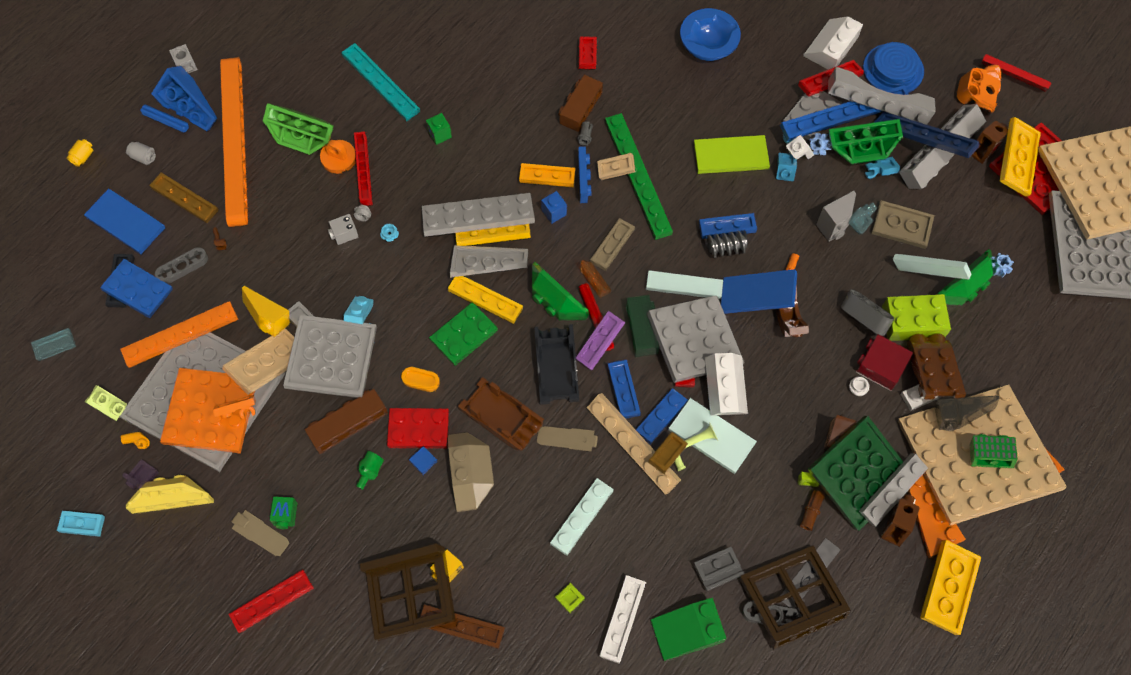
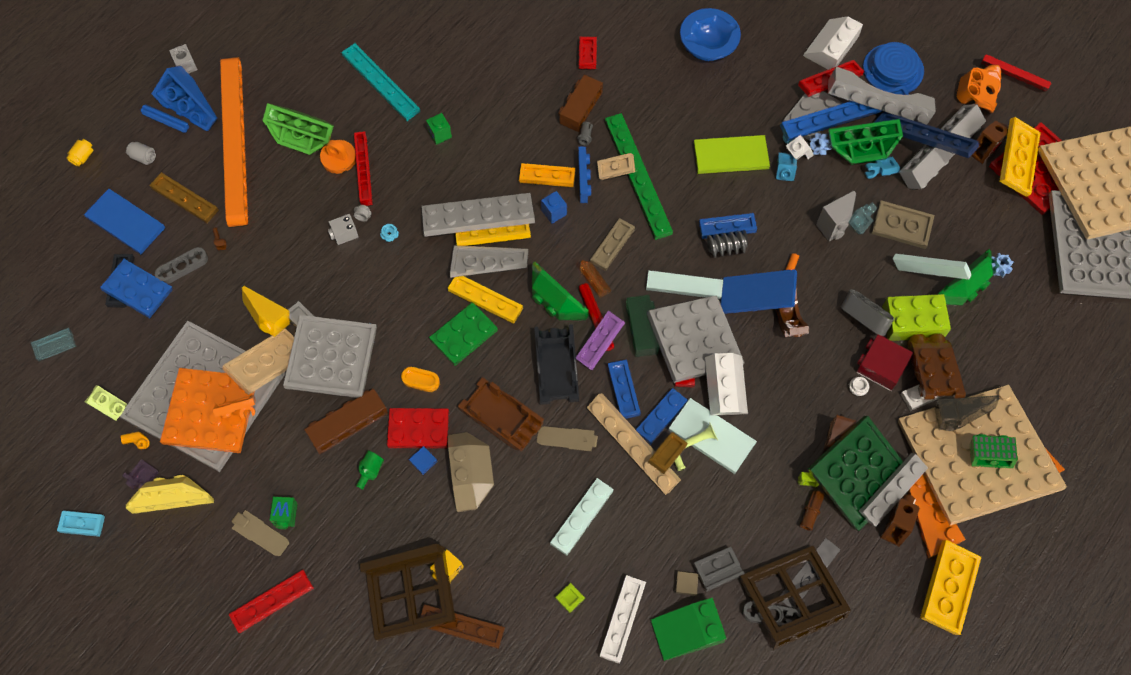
(179, 334): orange plate -> none
(358, 310): medium azure plate -> none
(687, 583): none -> dark tan tile

